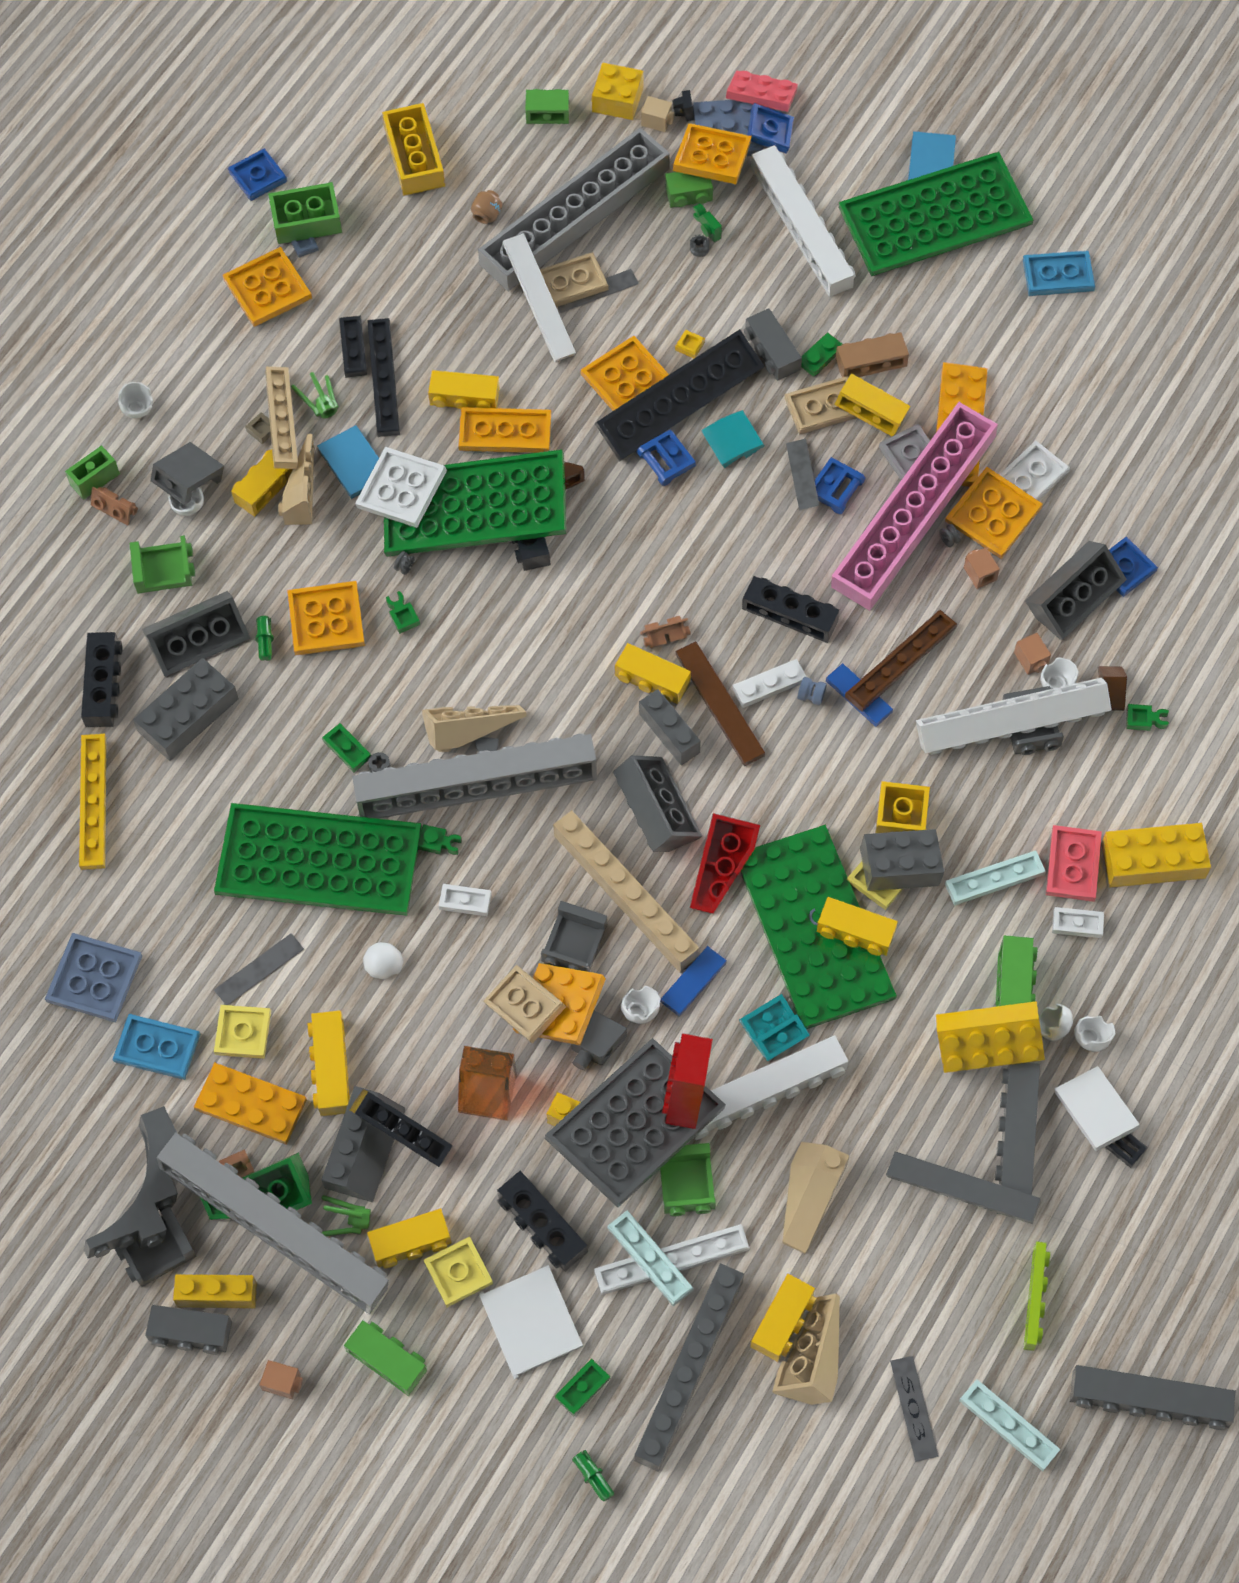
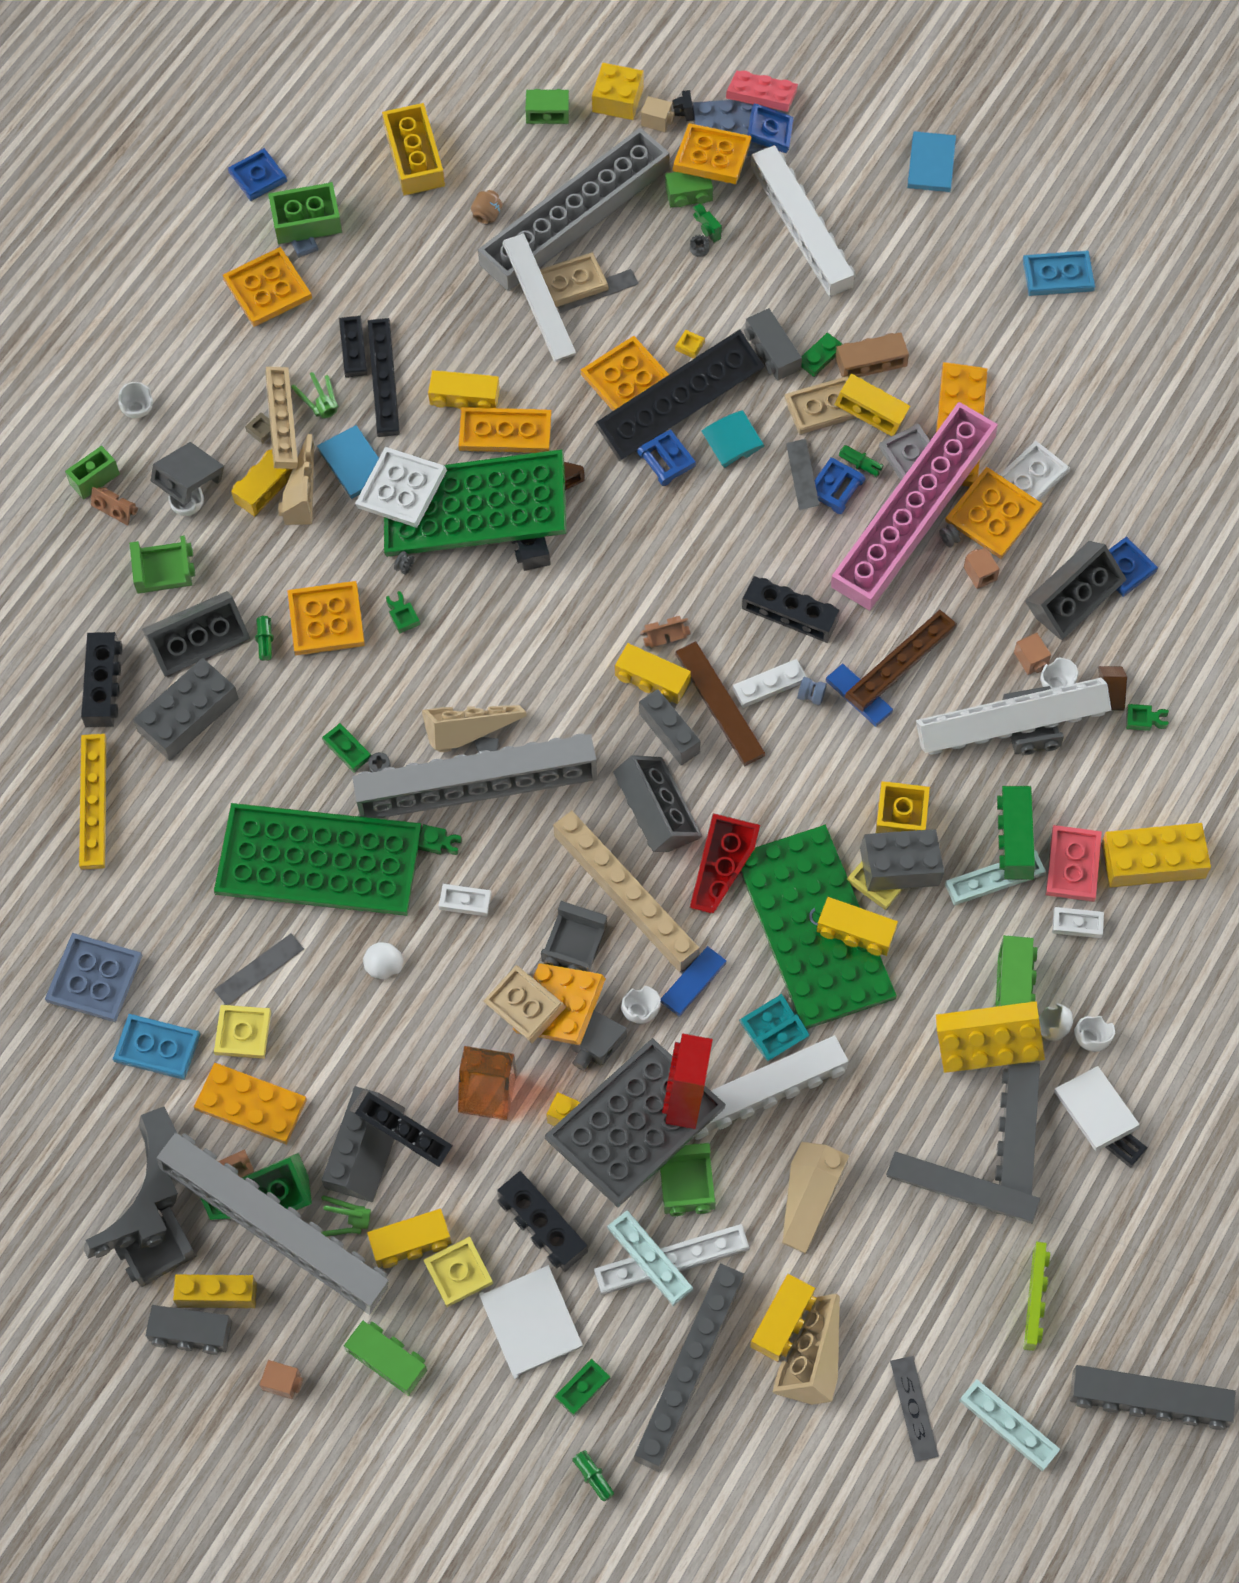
(330, 1062): yellow brick -> none
(860, 460): none -> green axle
(935, 213): green plate -> none
(1017, 832): none -> green brick

